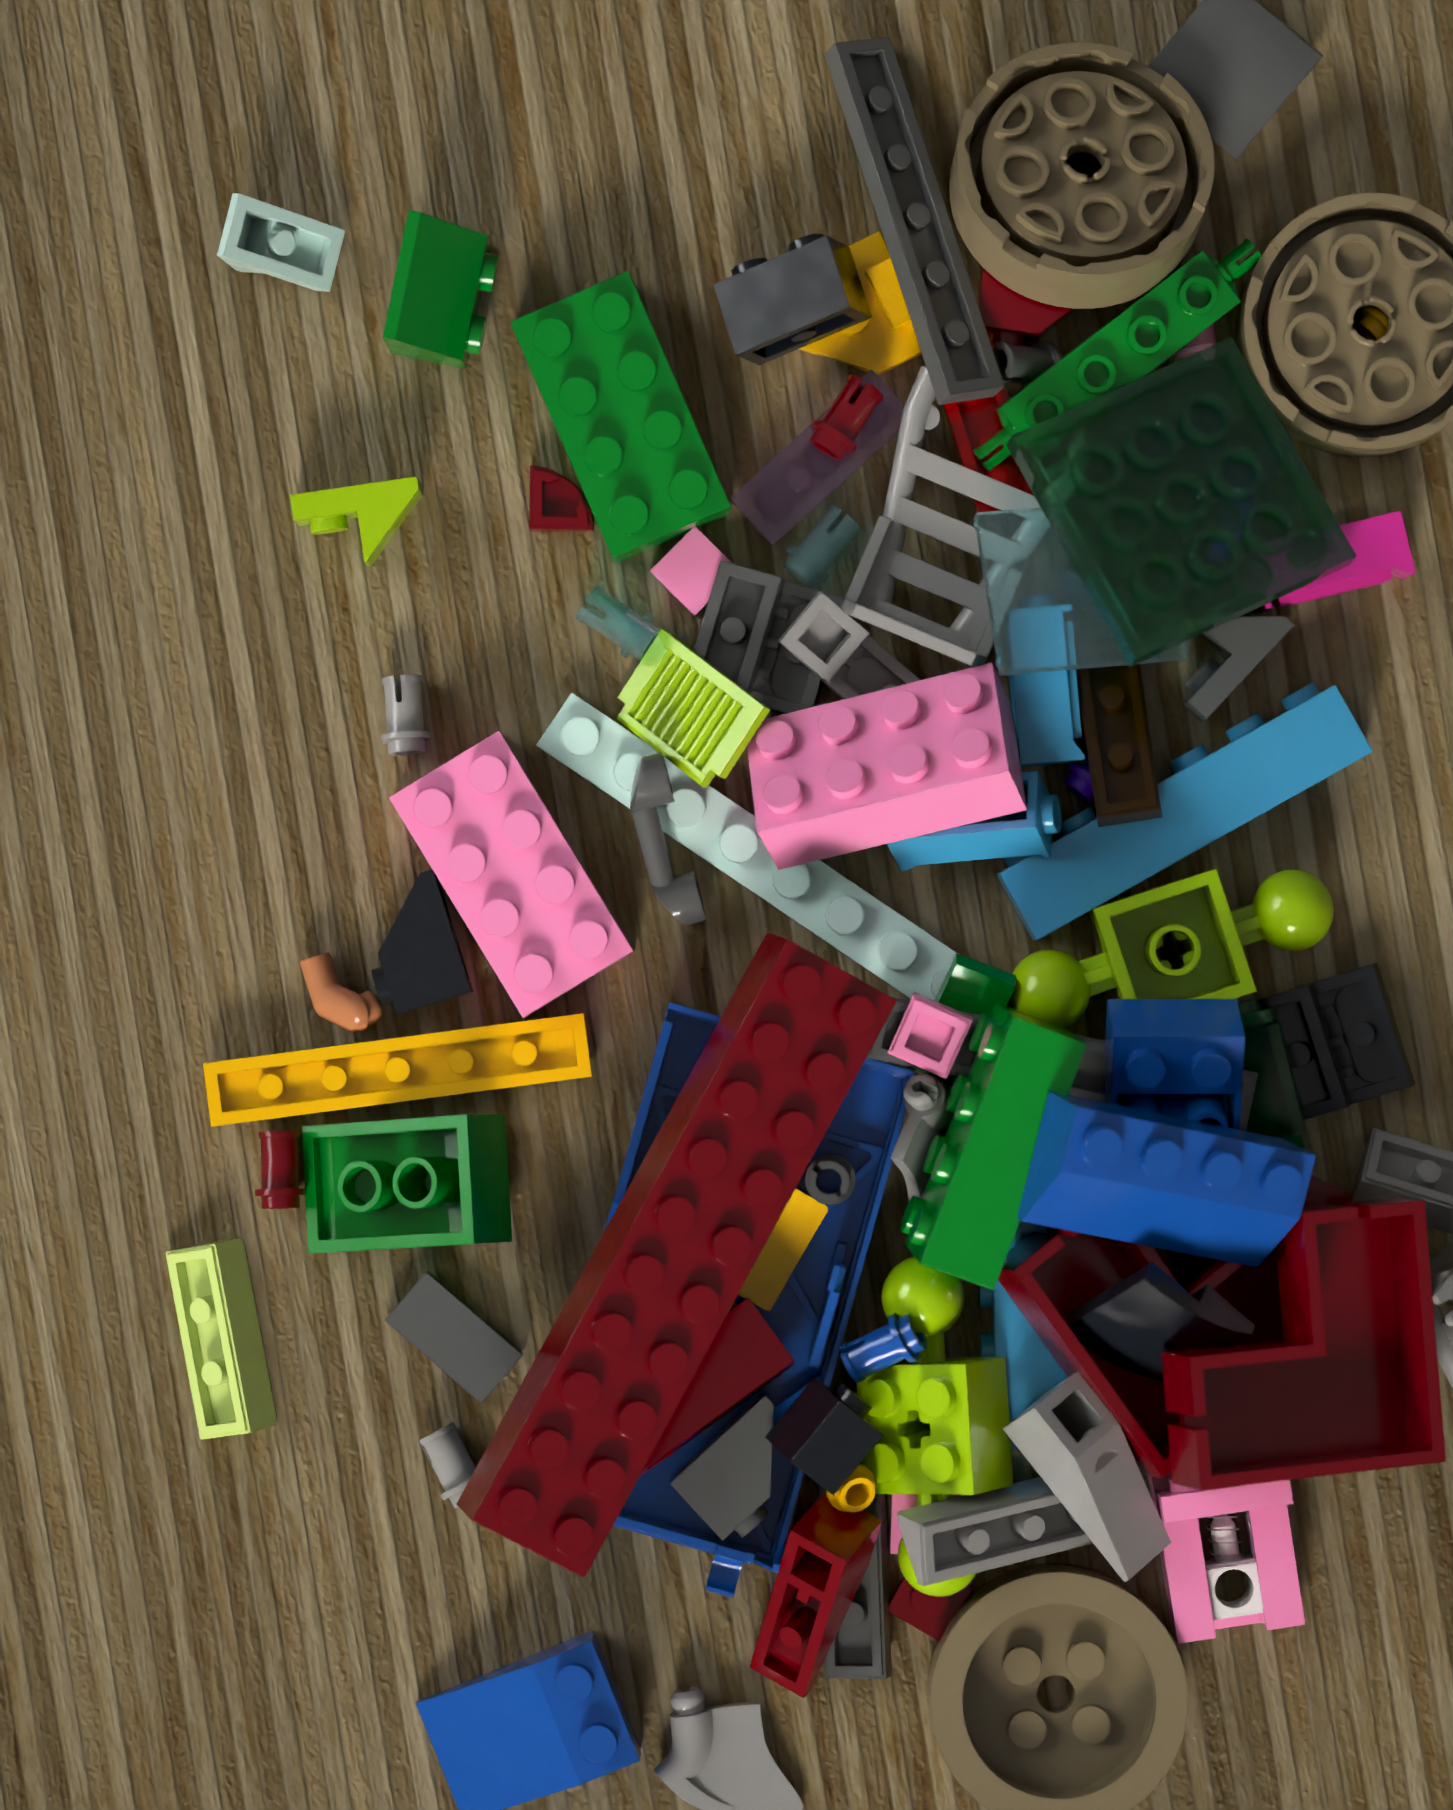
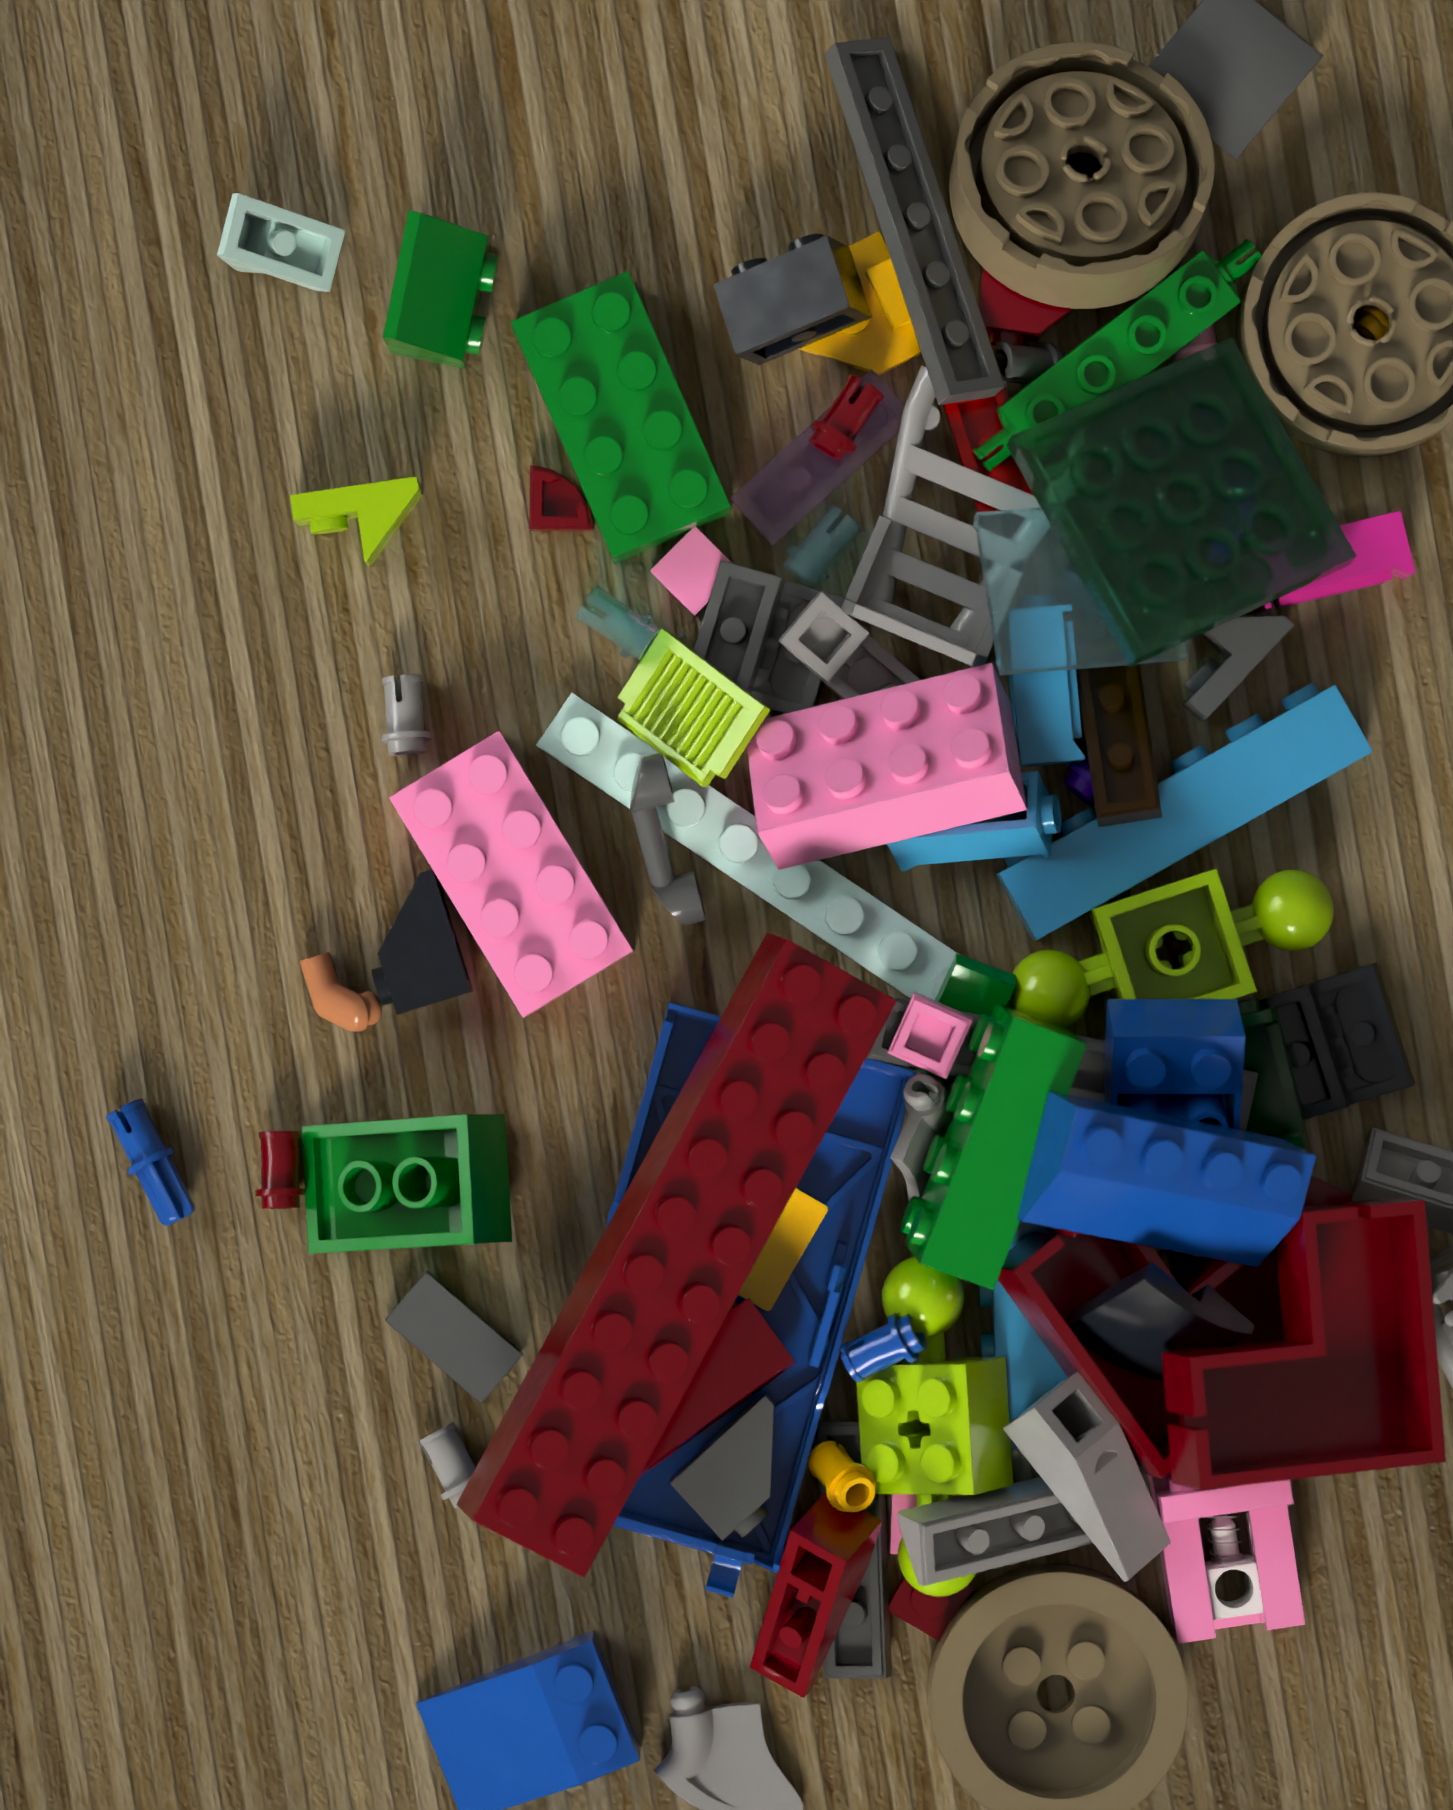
(151, 1162): none -> blue axle
(221, 1338): yellowish green slope -> none
(397, 1069): yellow plate -> none
(825, 1434): black brick -> none
(838, 1164): dark grey pin -> none

